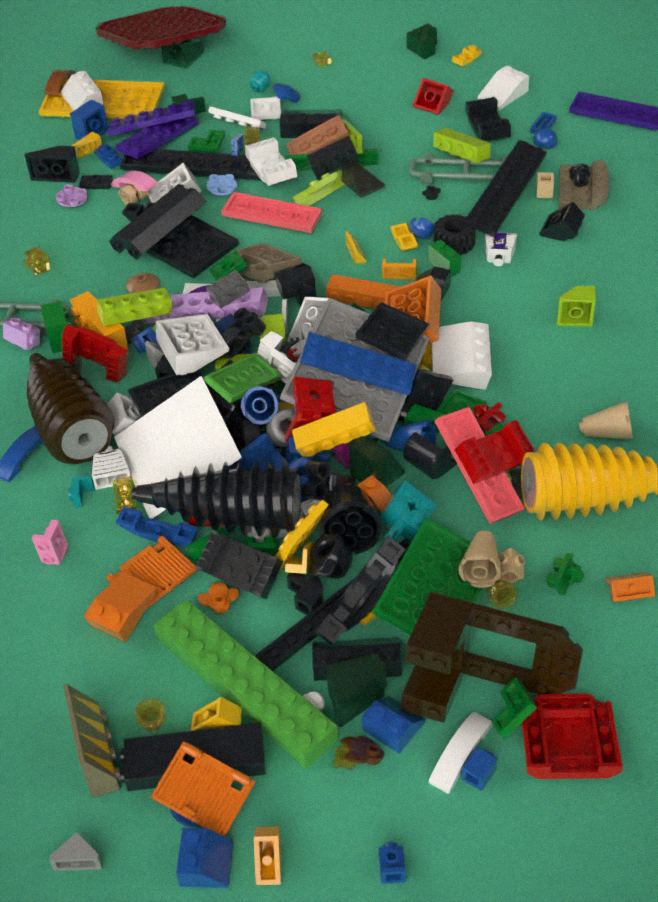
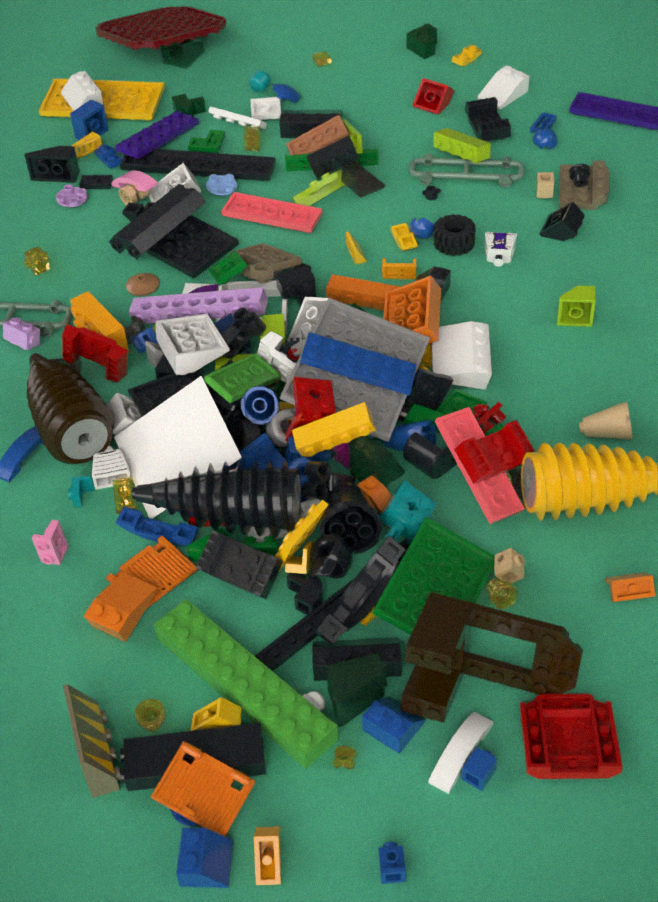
(55, 81): dark orange slope -> none
(55, 323): green brick -> none
(75, 855): light grey slope -> none
(134, 306): lime brick -> none
(151, 118): dark purple plate -> none
(218, 597): orange plate -> none
(228, 289): dark grey brick -> none
(237, 147): blue tile -> none
(269, 162): white plate -> none
(362, 750): reddish brown plate -> none
(392, 331): black plate -> none
(444, 257): green brick -> none
(481, 561): tan cone -> none
(505, 188): black plate -> none
(517, 710): green plate -> none
(567, 574): green hips -> none

